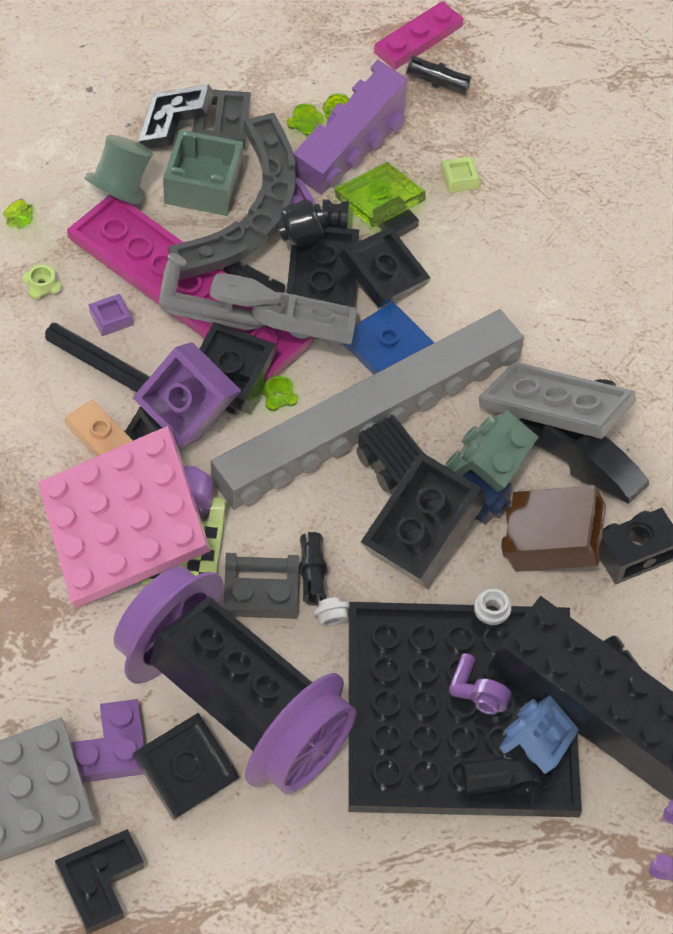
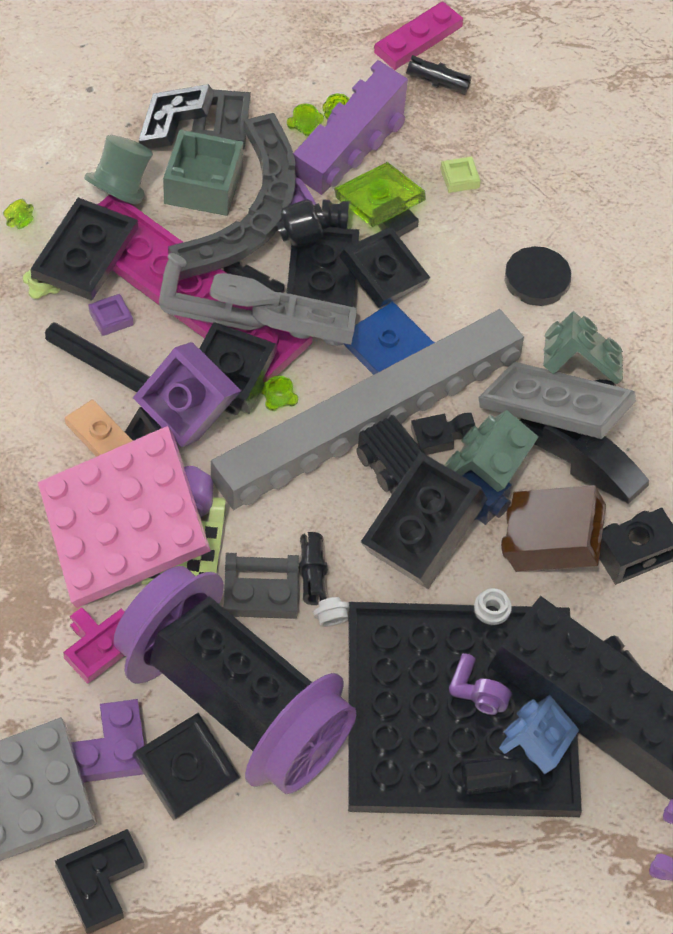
(84, 248): none -> black plate
(96, 648): none -> dark pink plate
(437, 435): none -> black plate
(537, 275): none -> black tile
(581, 335): none -> sand green bracket

